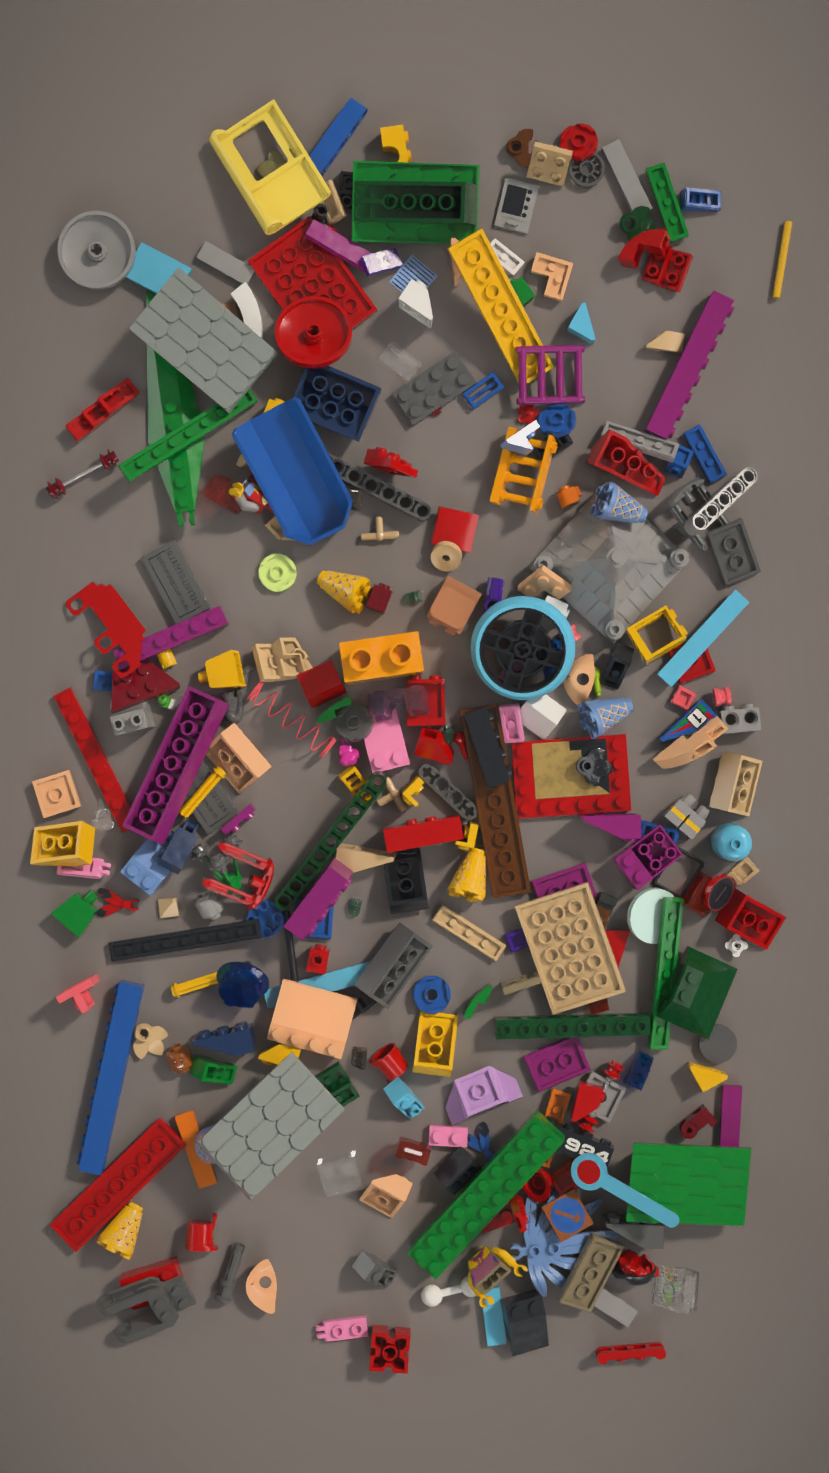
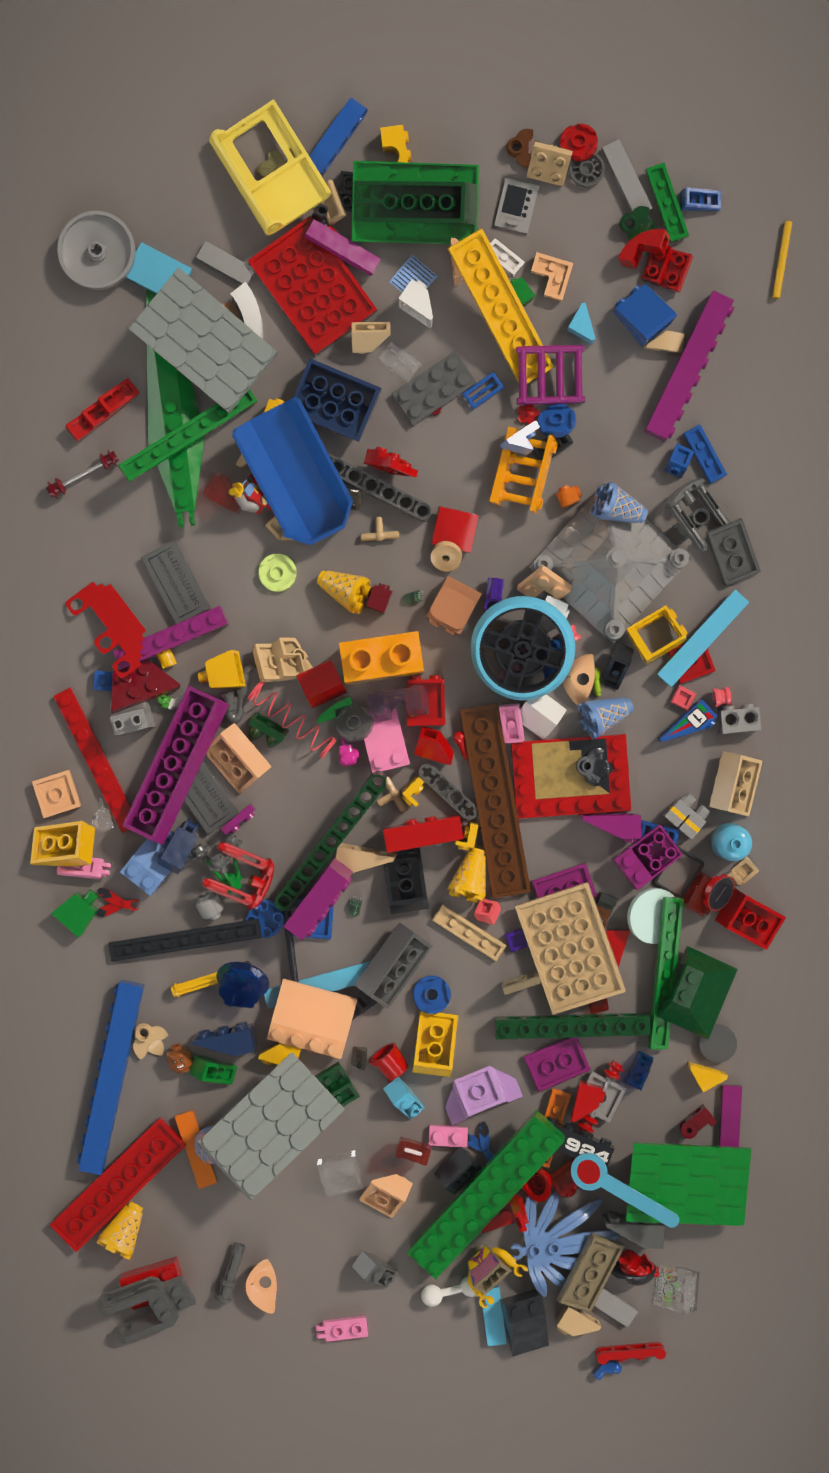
(83, 999): coral bracket -> none
(168, 907): tan slope -> none
(201, 1235): red hat -> none
(203, 791): yellow axle -> none
(260, 724): none -> dark green tile
(313, 332): red dish -> none
(318, 959): red brick -> none
(349, 771): yellow slope -> none
(368, 335): none -> tan slope
(381, 261): tile -> none
(399, 1342): red brick -> none
(448, 733): clear green piece -> none
(481, 997): green slope -> none
(487, 748): black brick -> none
(487, 911): none -> coral slope
(567, 1215): piece -> none
(576, 1322): none -> tan slope
(610, 1367): none -> blue arm
(620, 458): red wedge -> none
(644, 314): none -> blue slope
(645, 442): light grey tile -> none
(687, 750): light nougat slope -> none
(714, 505): light grey beam -> none
(731, 945): white plate -> none

